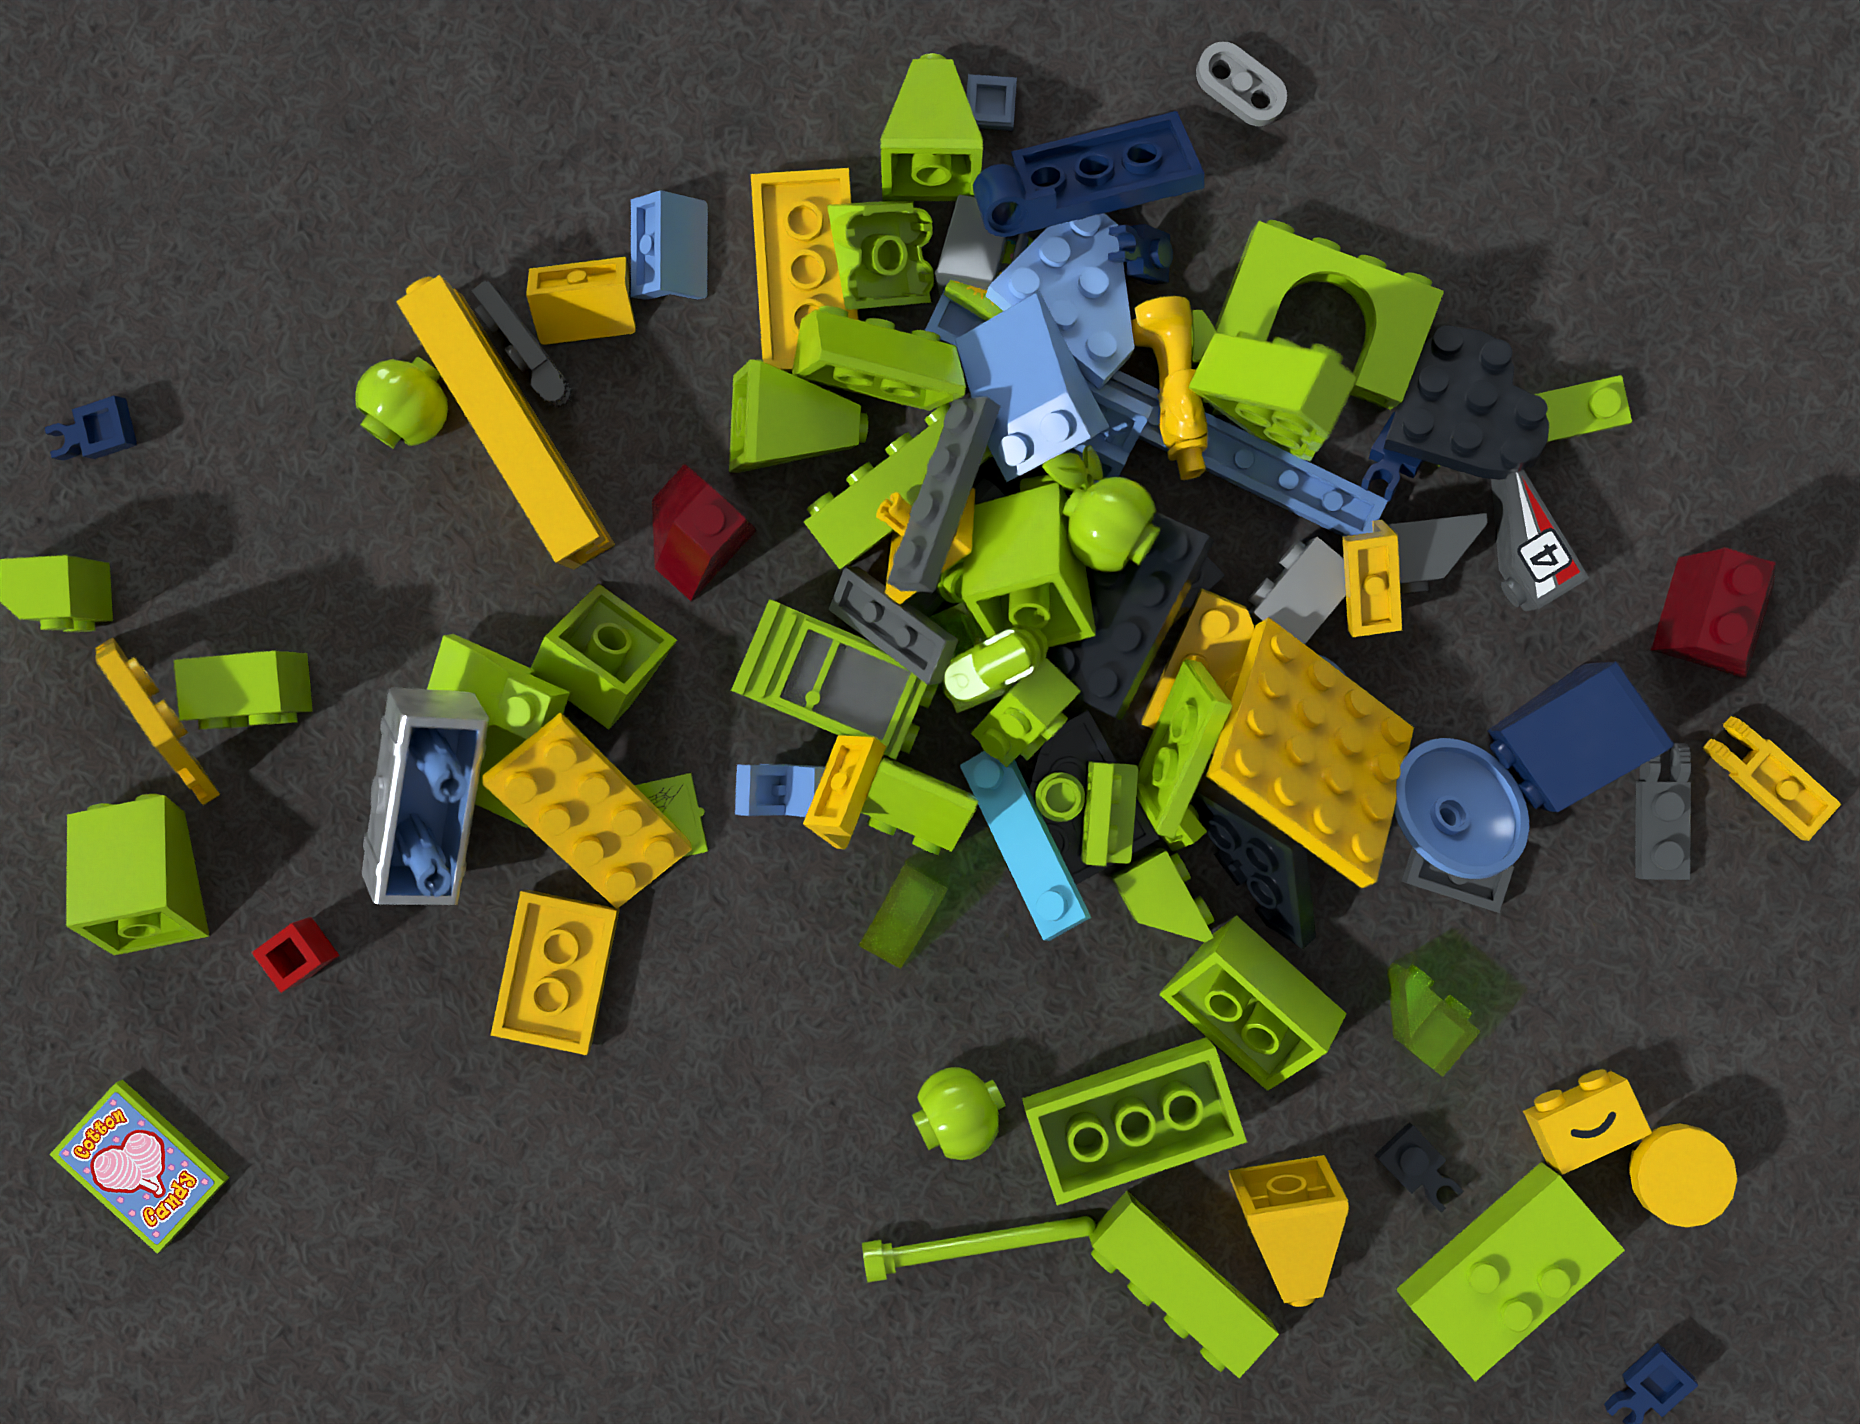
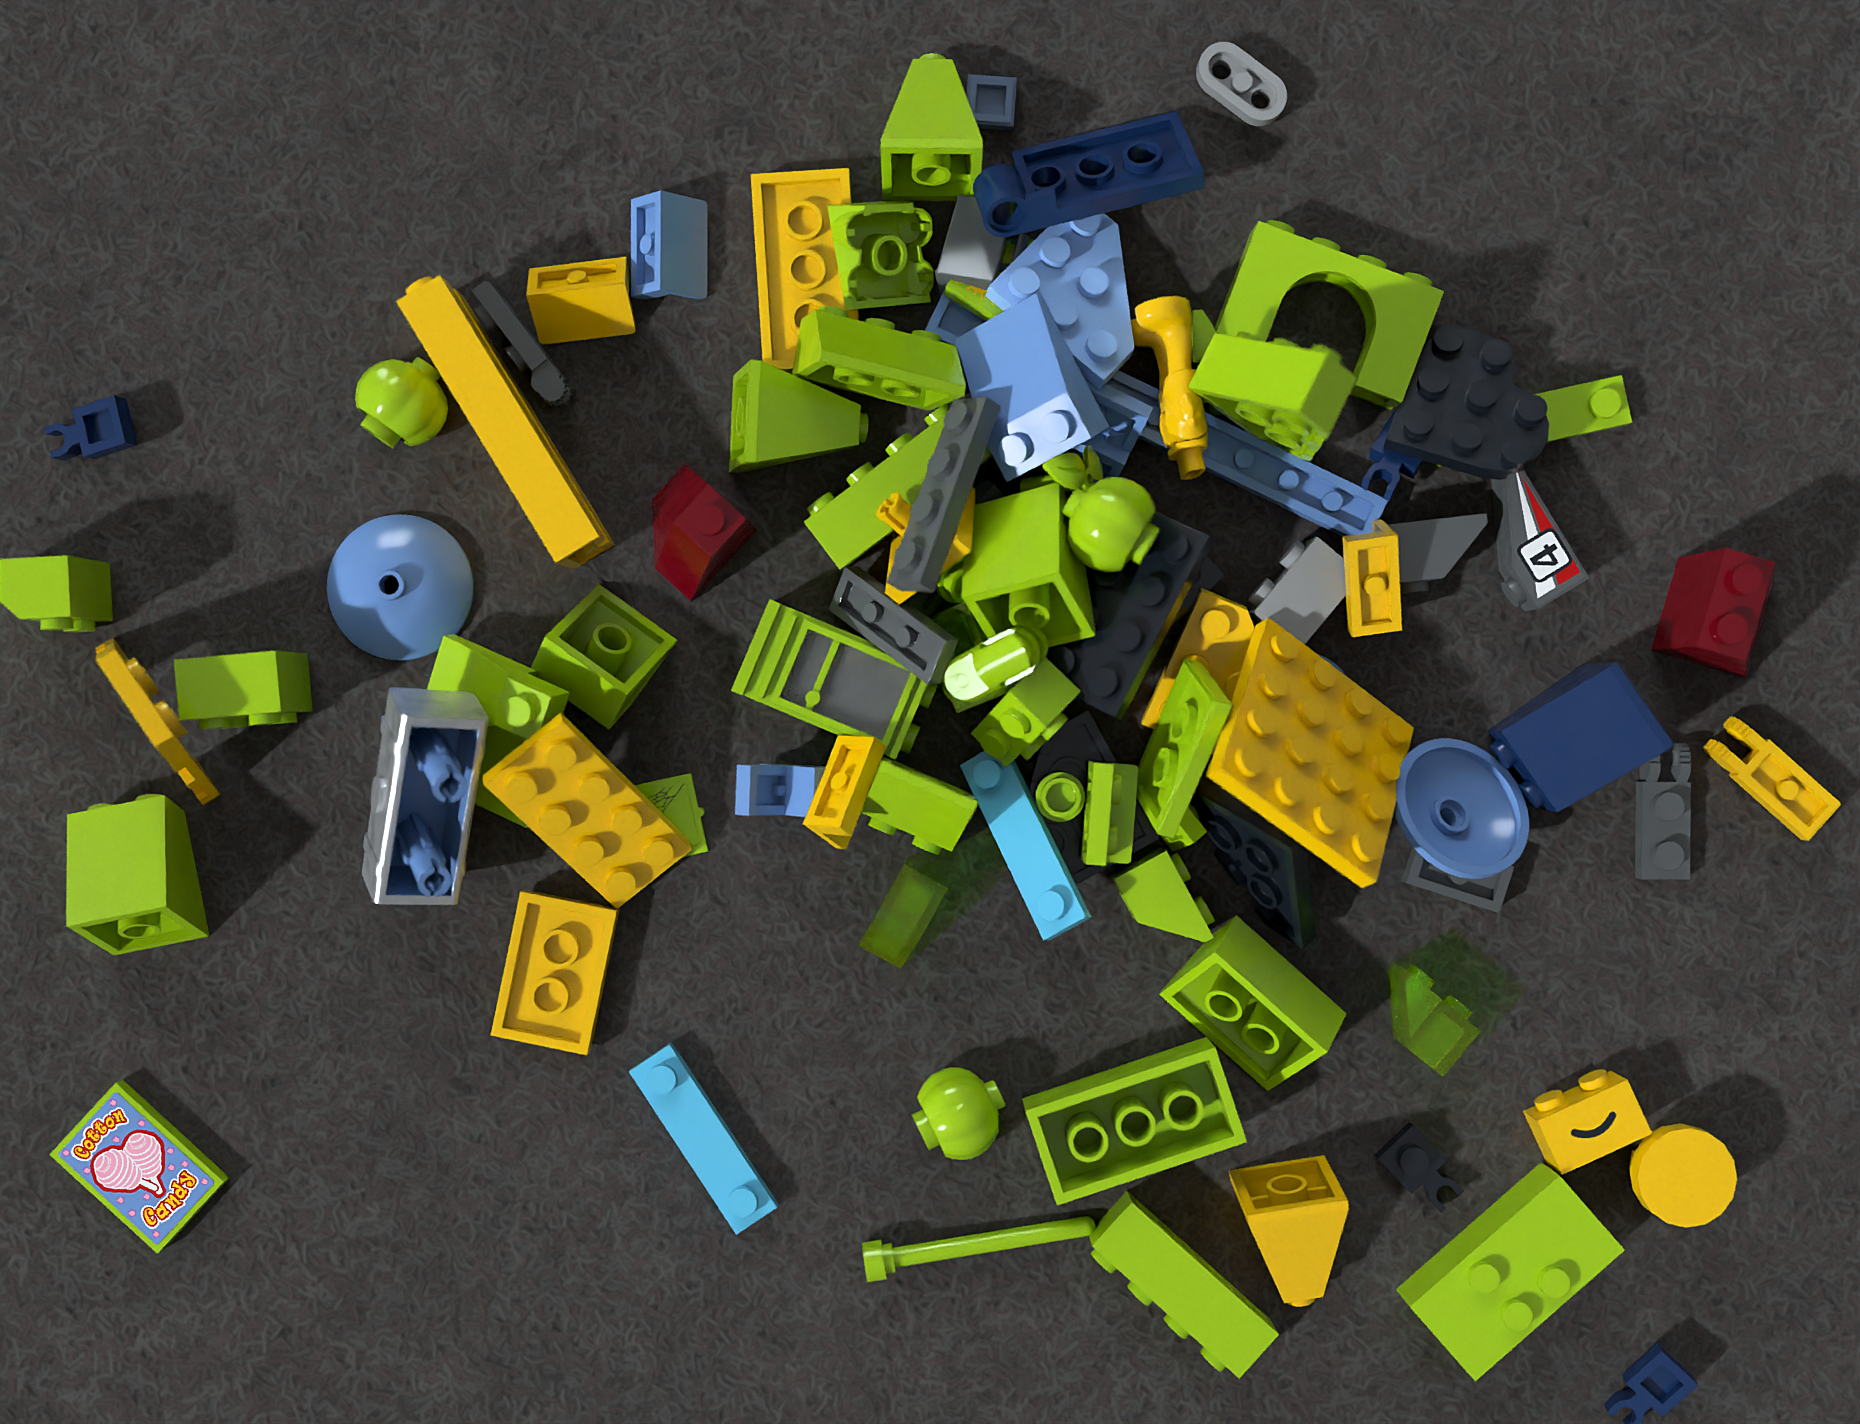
(295, 954): red brick -> none
(431, 595): none -> medium blue dish
(703, 1138): none -> medium azure plate
(1145, 251): dark blue plate -> none

